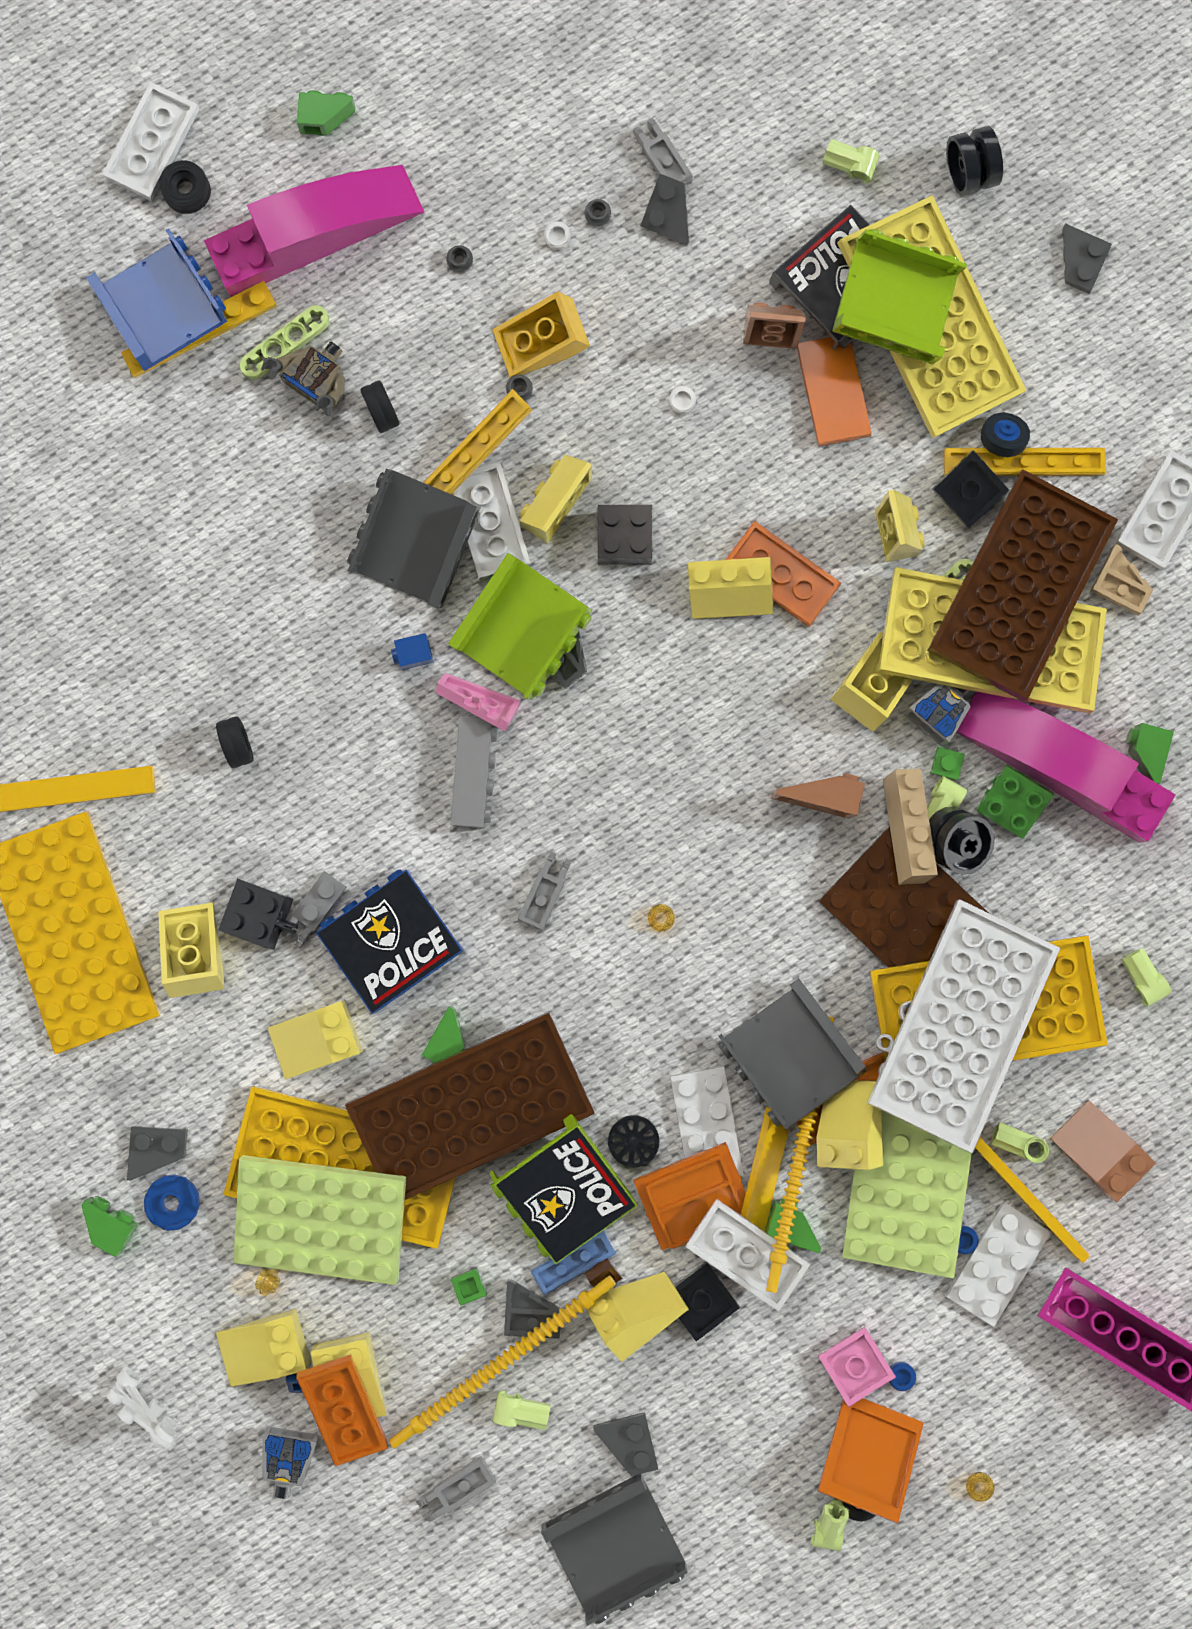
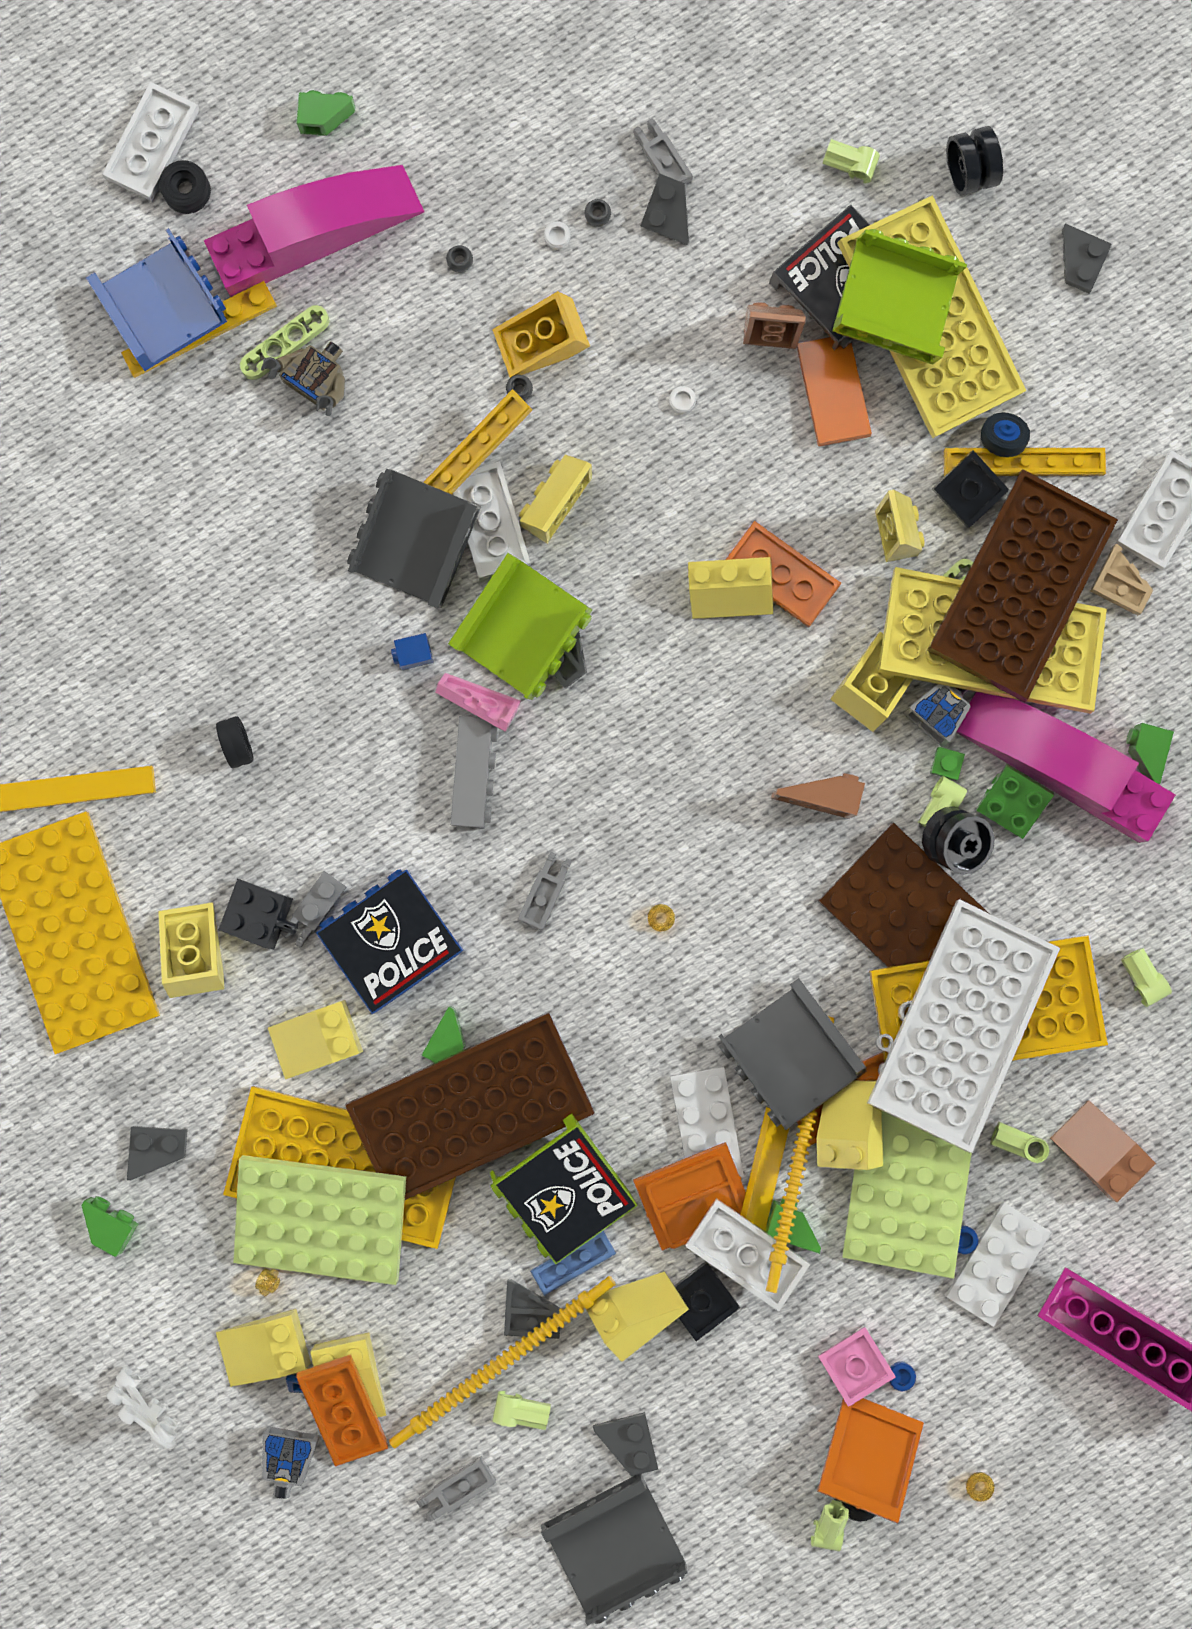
(188, 1202): blue tile -> none
(380, 406): black tyre -> none
(468, 1286): bright green plate -> none
(601, 1271): reddish brown plate -> none
(624, 534): black brick -> none
(633, 1141): black wheel -> none
(910, 826): tan brick -> none
(1031, 1201): yellow tile -> none

